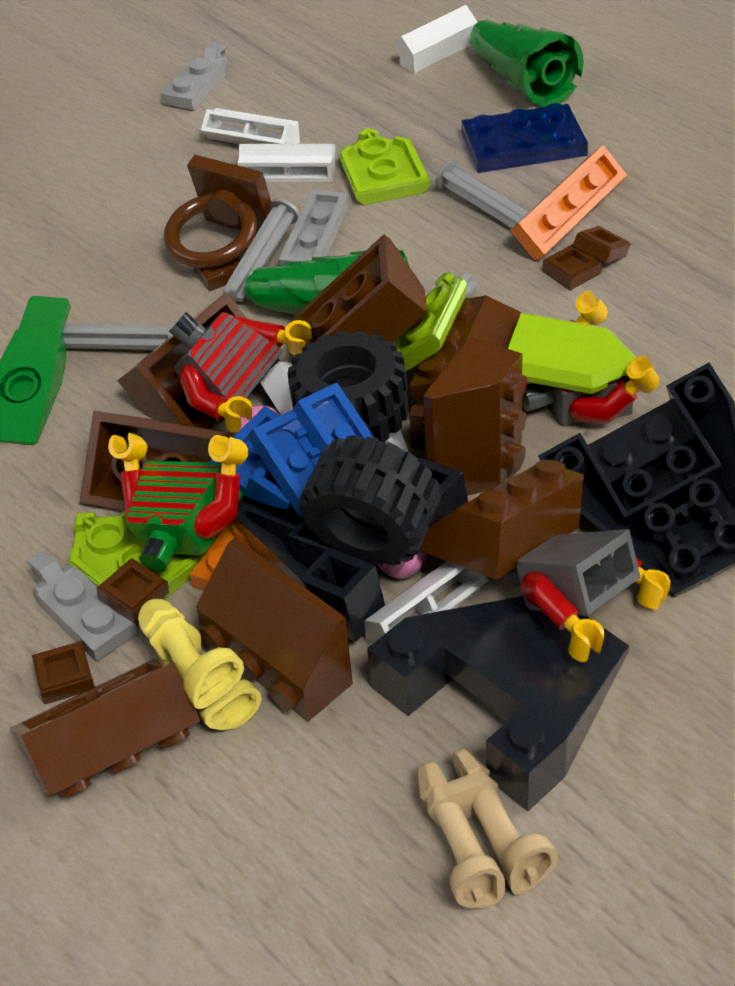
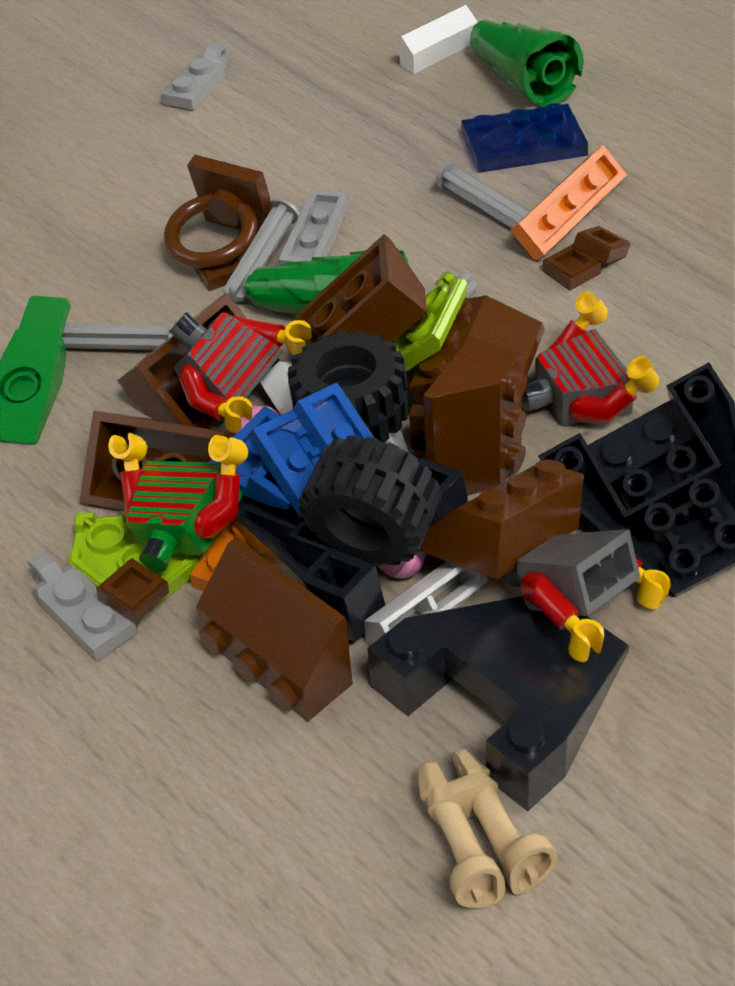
(62, 672): reddish brown tile -> none
(106, 727): reddish brown slope -> none
(208, 679): light yellow piece -> none
(214, 130): white piece -> none
(290, 161): white piece -> none
(383, 168): lime tile -> none
(569, 353): lime tile -> none

